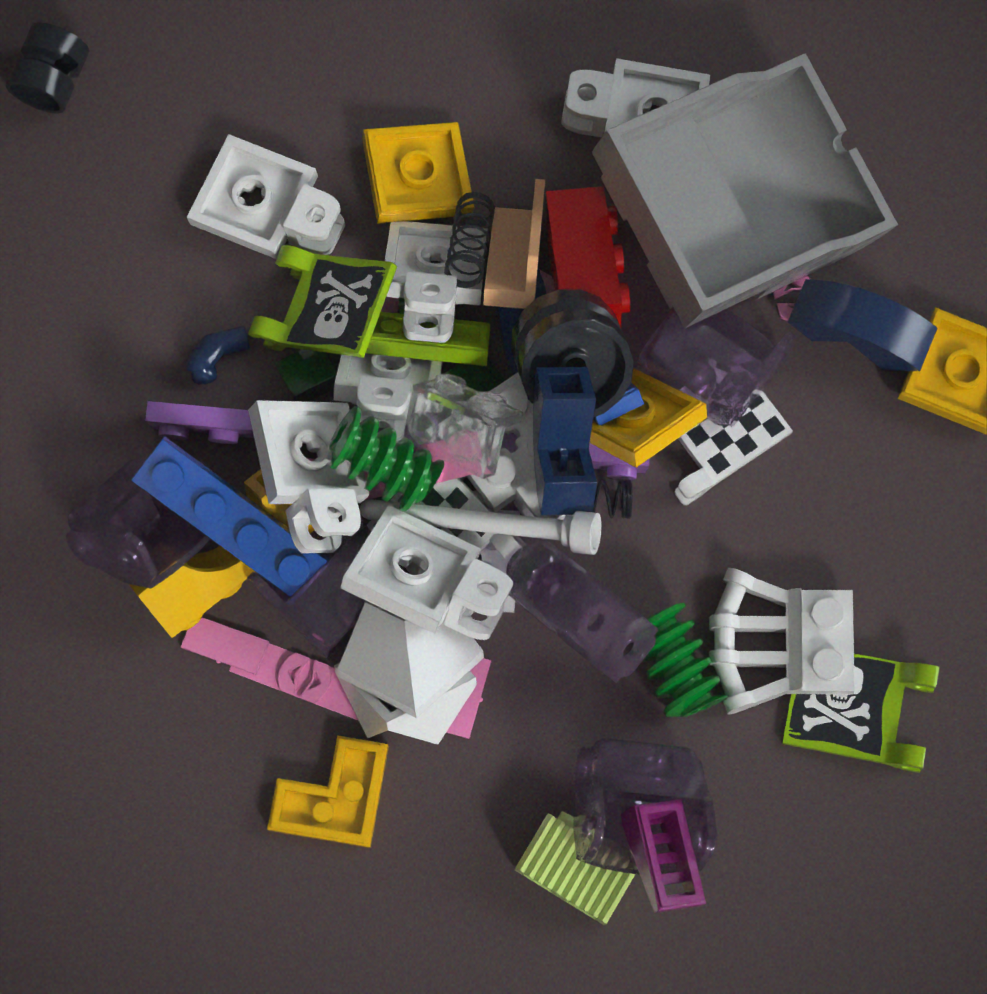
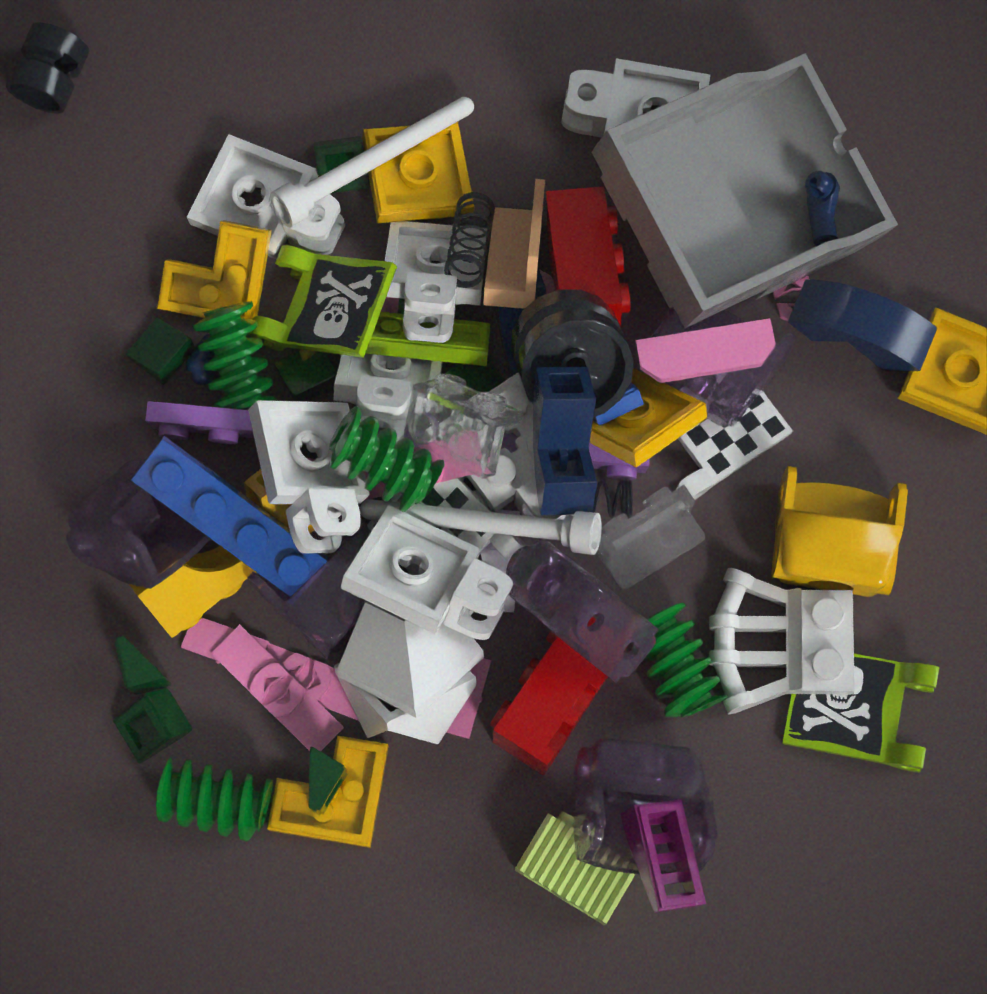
(136, 670): none -> dark green slope
(152, 724): none -> dark green slope
(161, 350): none -> dark green slope
(212, 800): none -> green piece
(233, 279): none -> yellow tile
(233, 356): none -> green piece
(277, 690): none -> bright pink piece
(295, 201): none -> white piece
(324, 780): none -> dark green slope
(335, 152): none -> dark green slope
(548, 705): none -> red wedge
(651, 538): none -> clear bracket
(706, 351): none -> bright pink piece
(821, 203): none -> dark blue arm
(837, 536): none -> yellow piece

